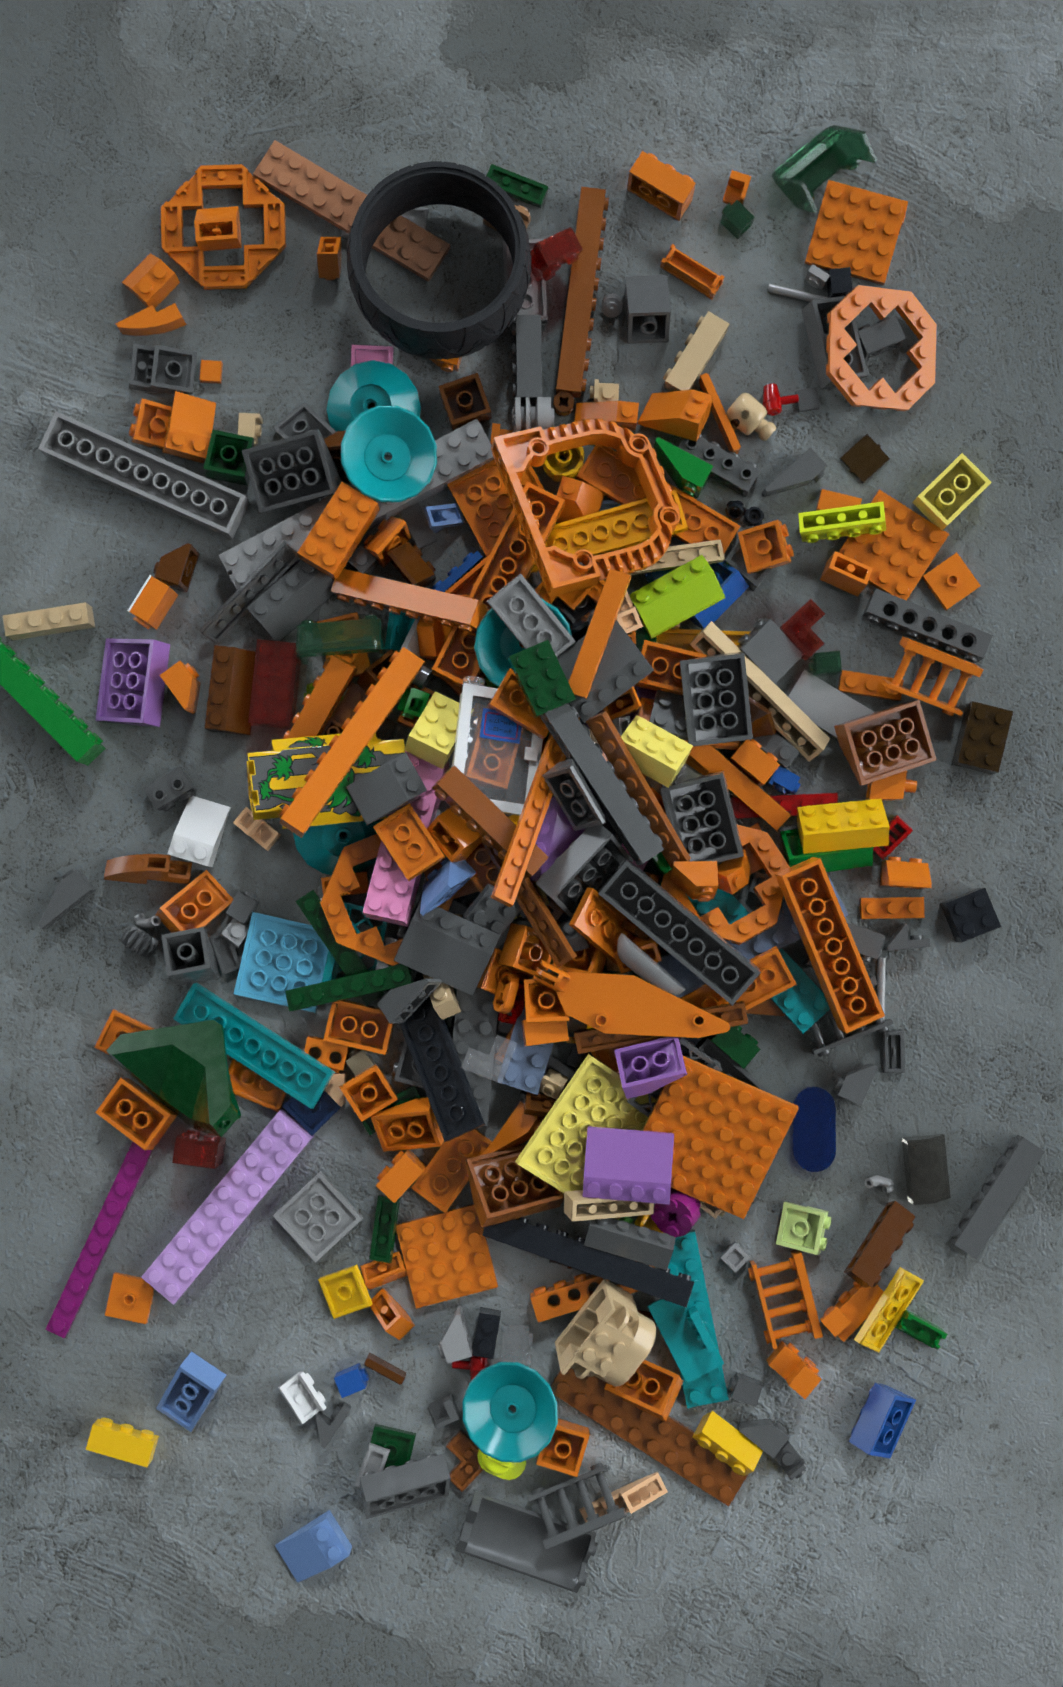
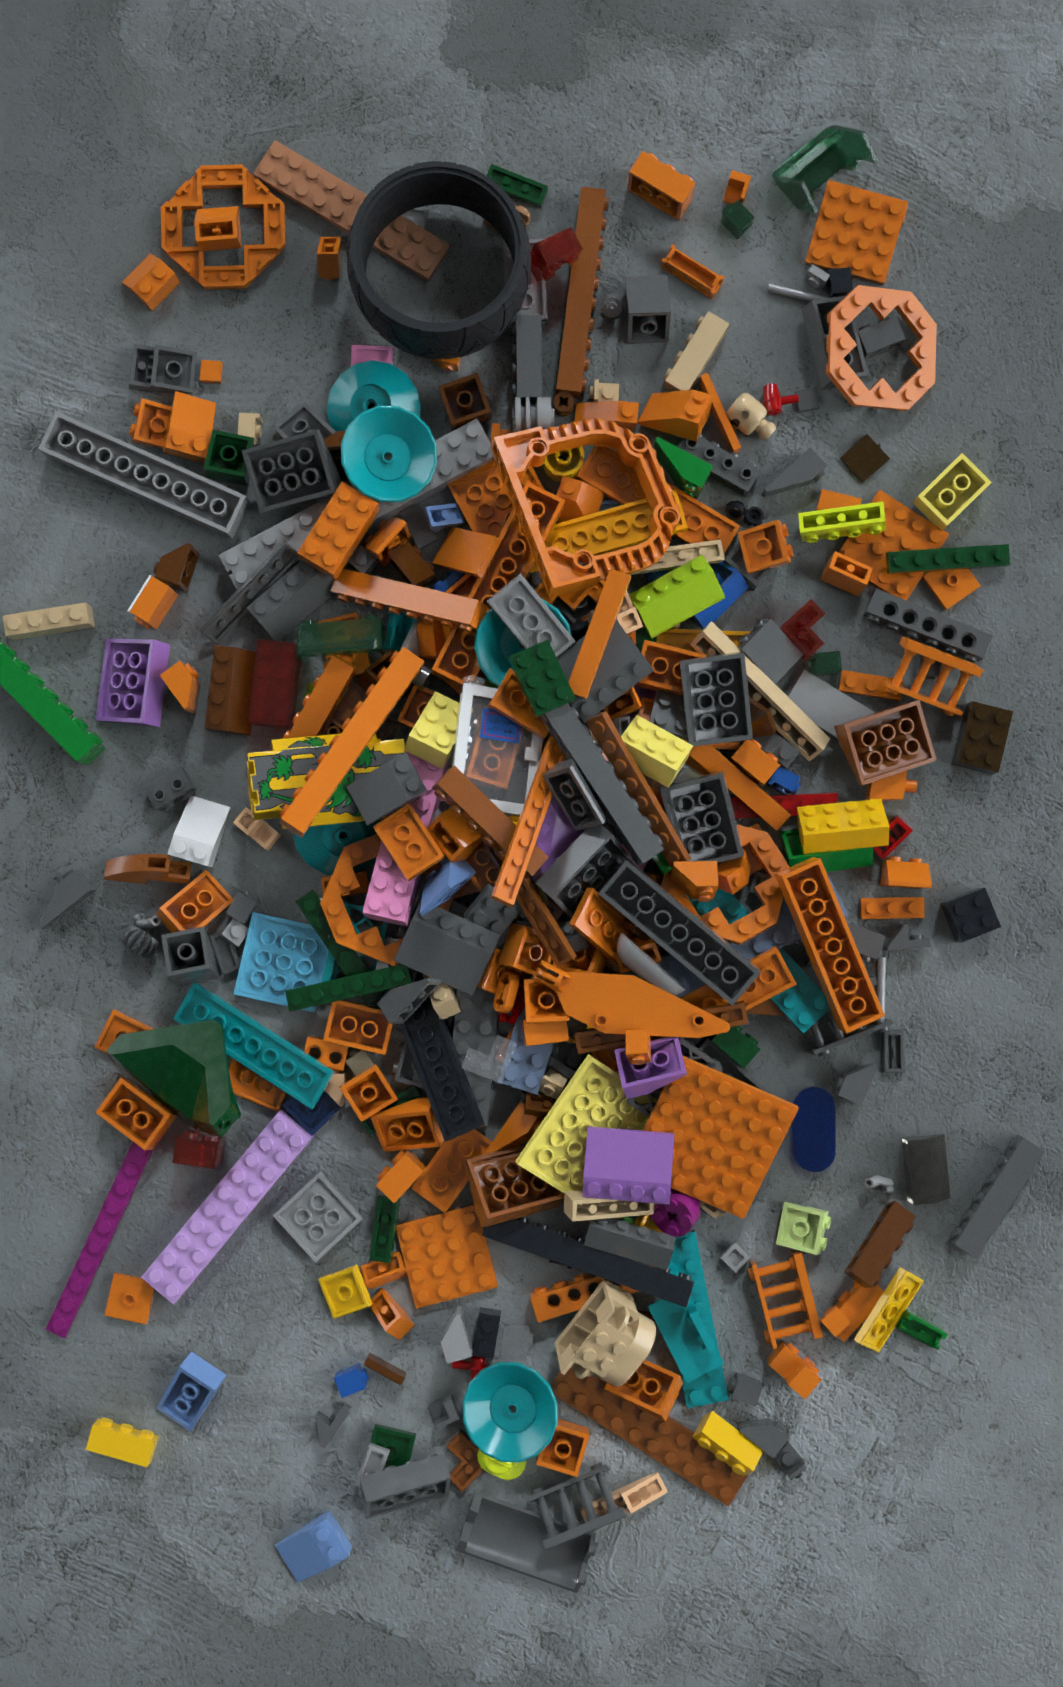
(152, 322): orange slope -> none
(302, 1396): white bracket -> none
(418, 705): green brick -> none
(467, 551): none -> orange tile
(638, 1046): none -> orange brick
(882, 1421): blue slope -> none
(947, 559): none -> dark green plate

